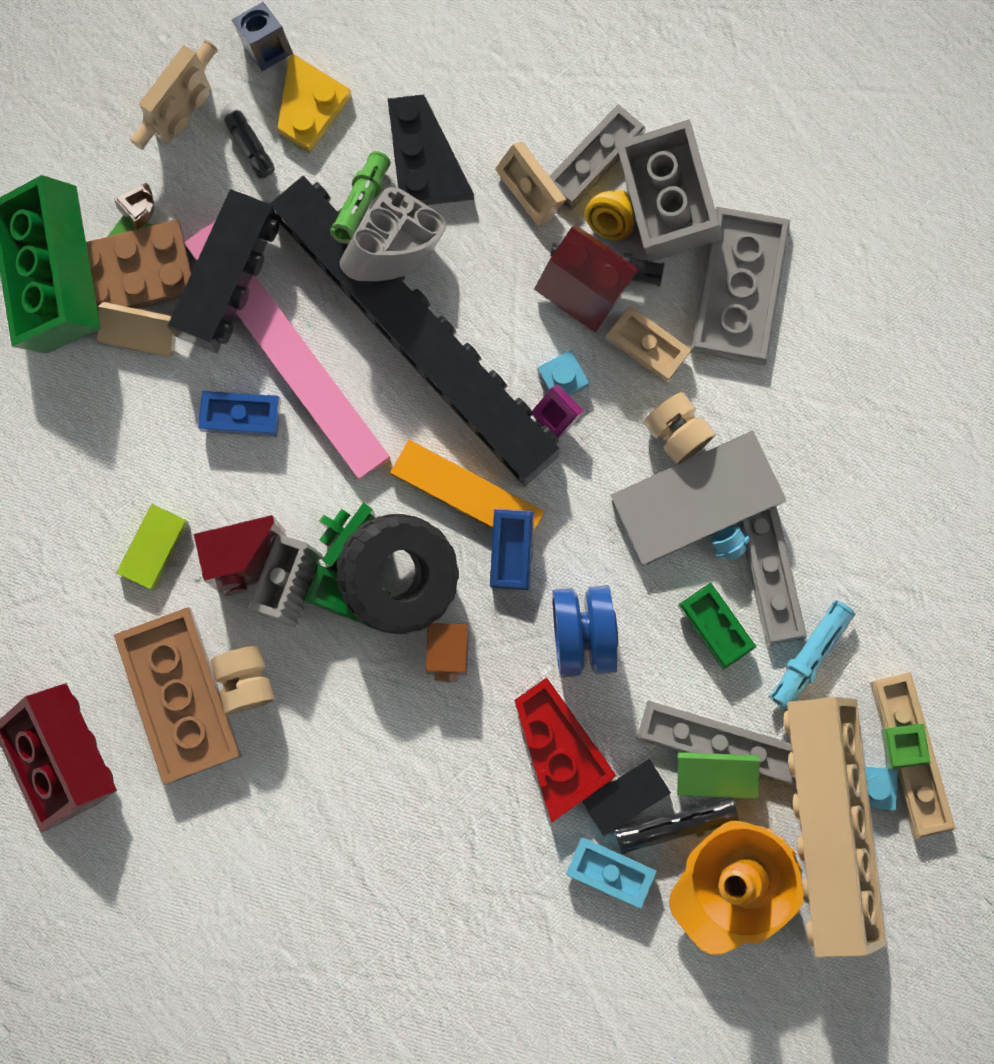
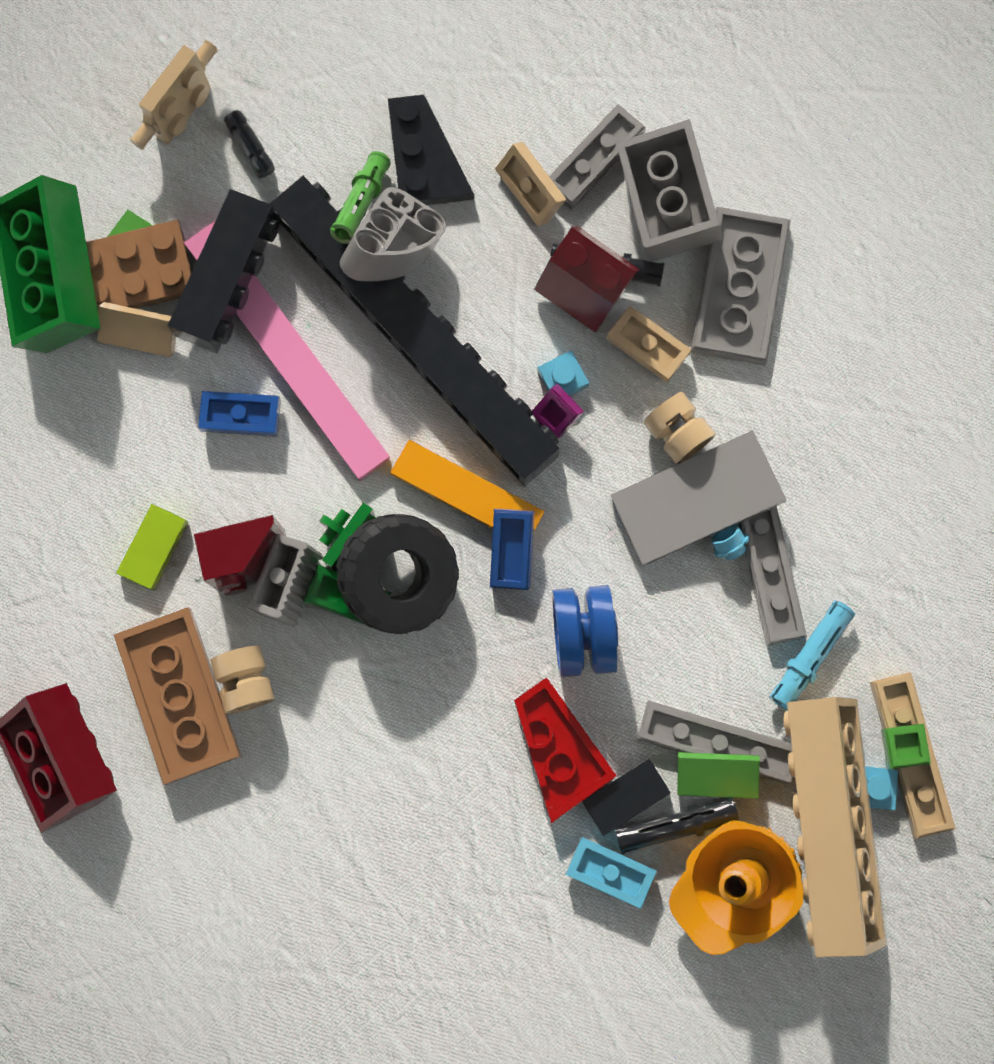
(137, 205): tile -> none
(262, 36): brick -> none
(309, 103): yellow wing -> none
(447, 651): dark orange brick -> none
(611, 215): yellow brick -> none
(716, 626): green plate -> none

